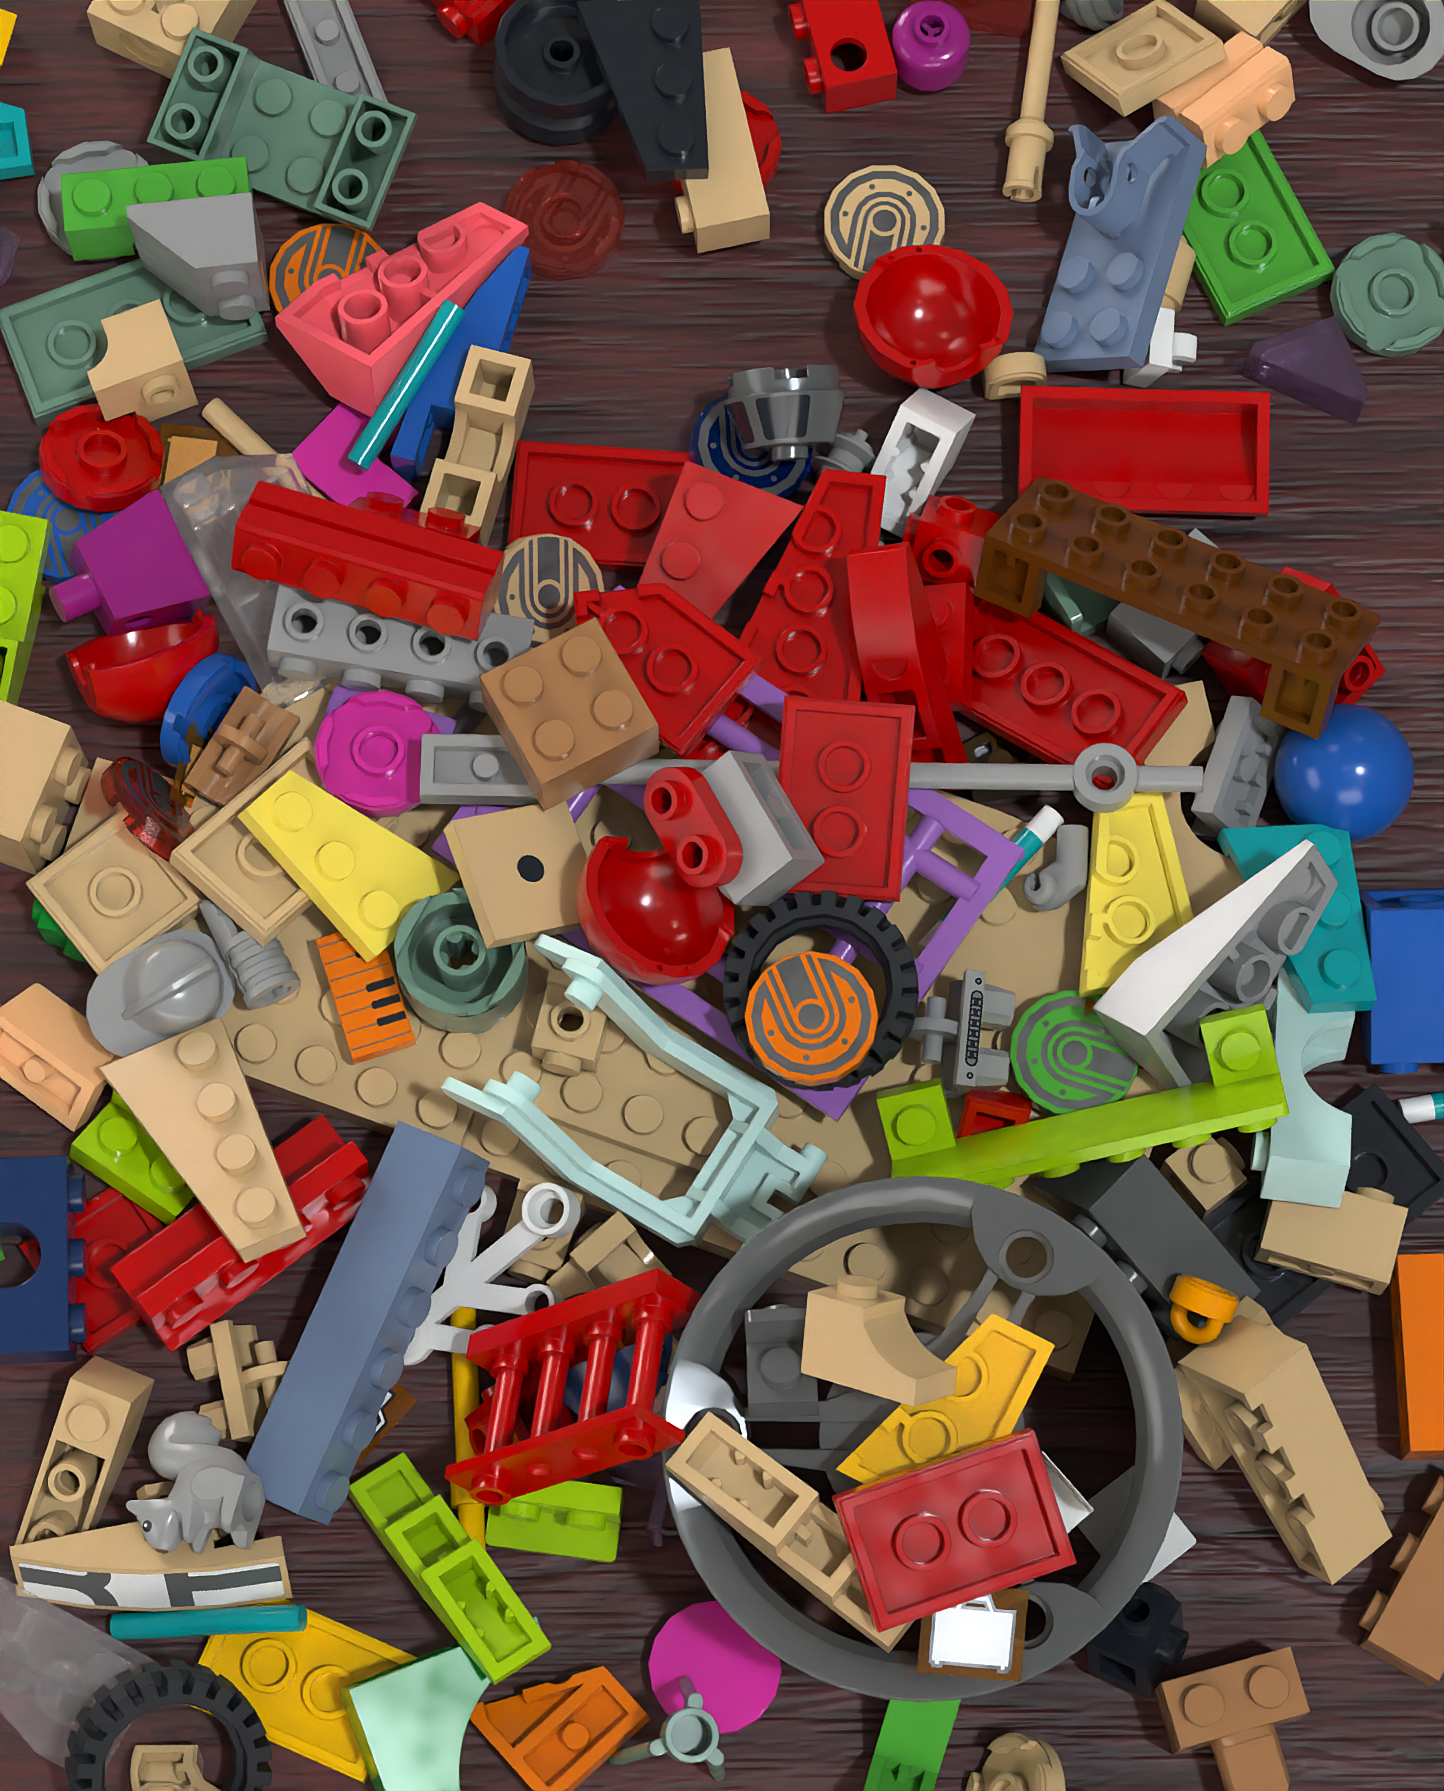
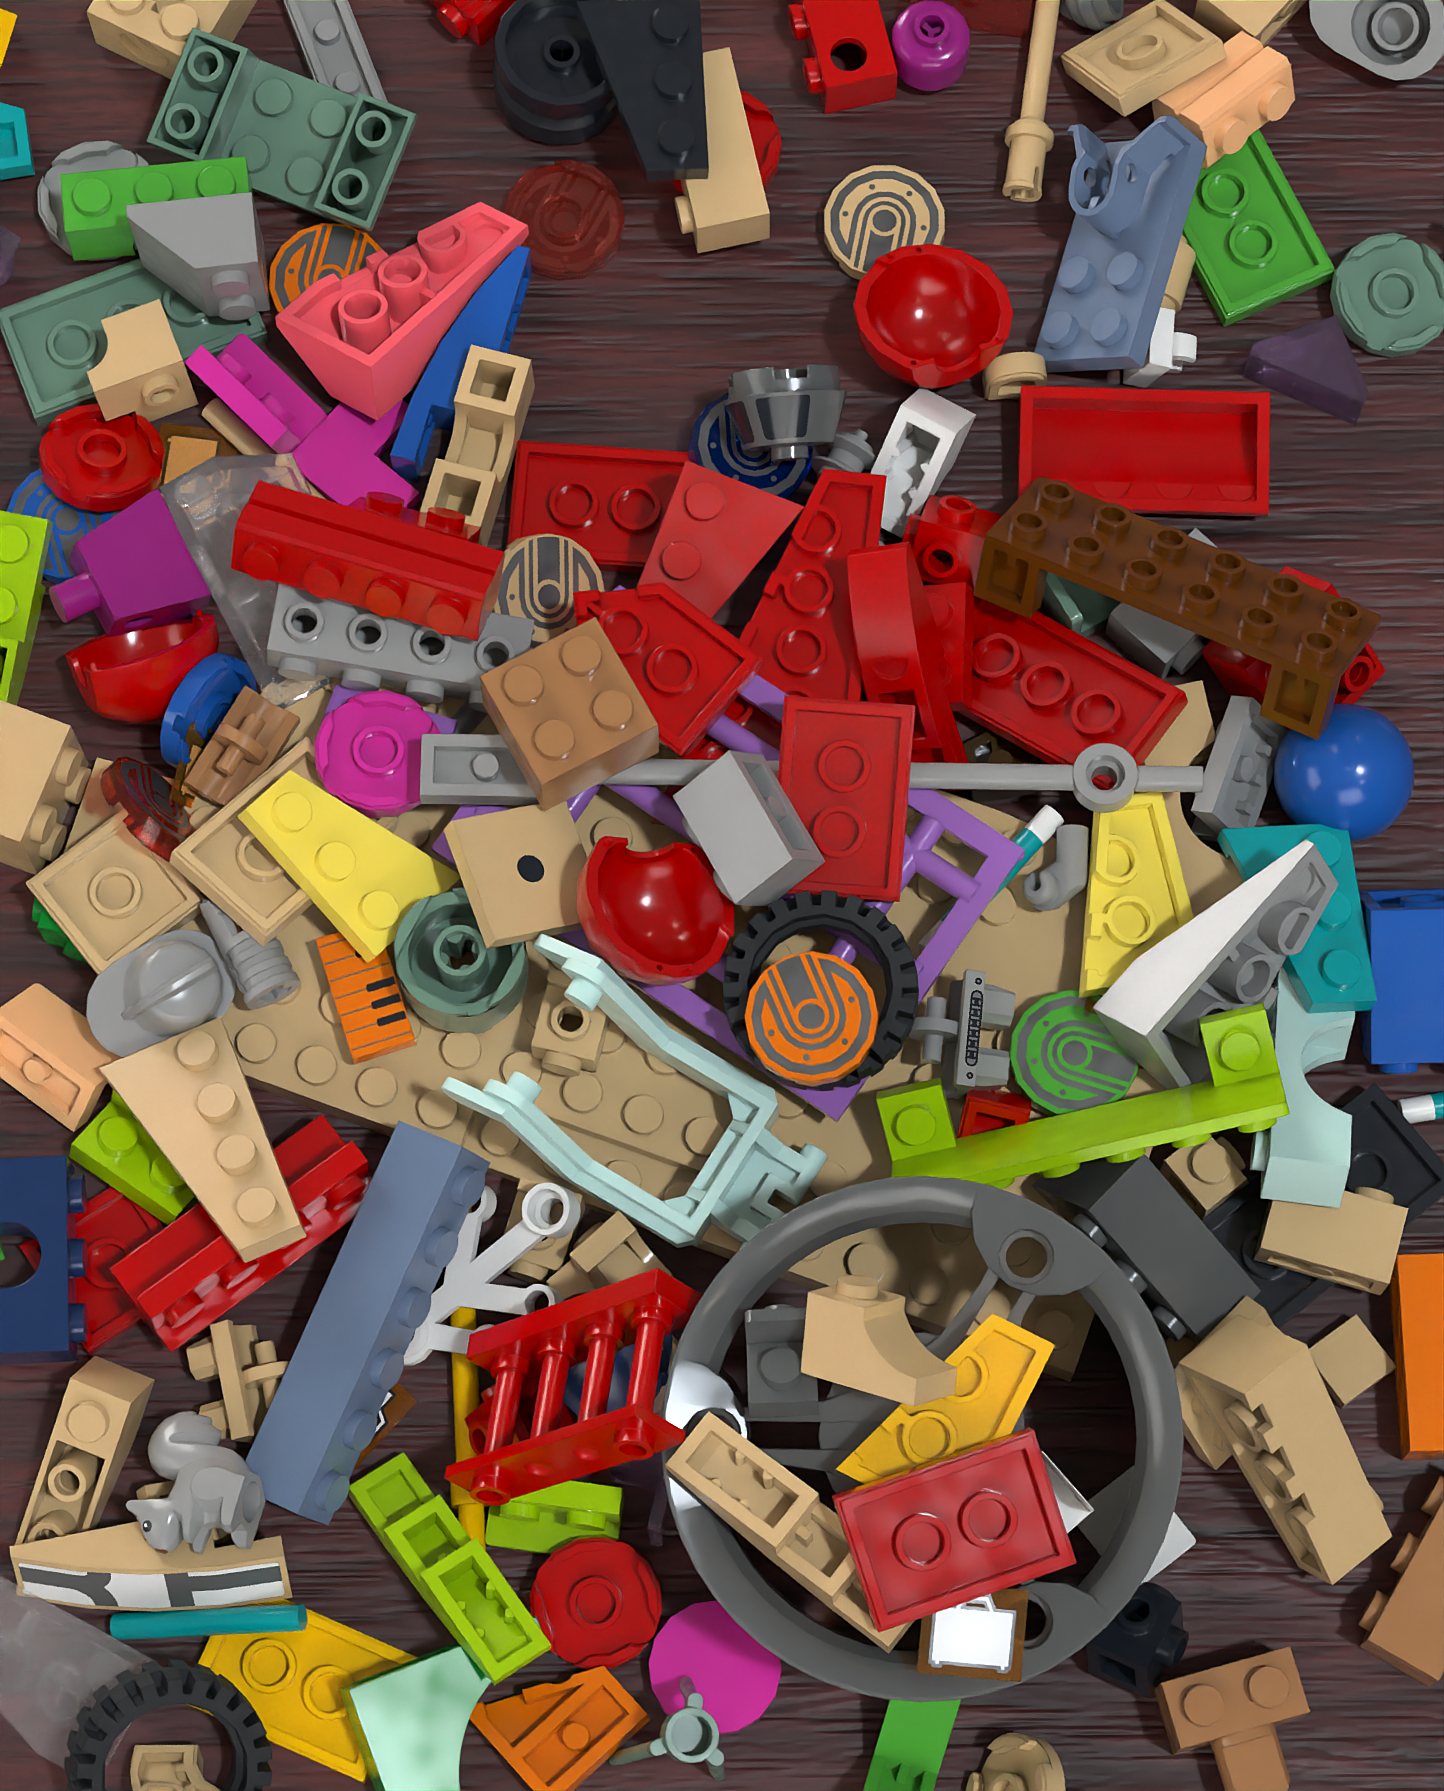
(259, 393): none -> dark pink bracket
(406, 385): teal bar -> none
(597, 1601): none -> red tile
(693, 822): red plate -> none
(1205, 1299): light orange tile -> none
(1350, 1361): none -> tan tile

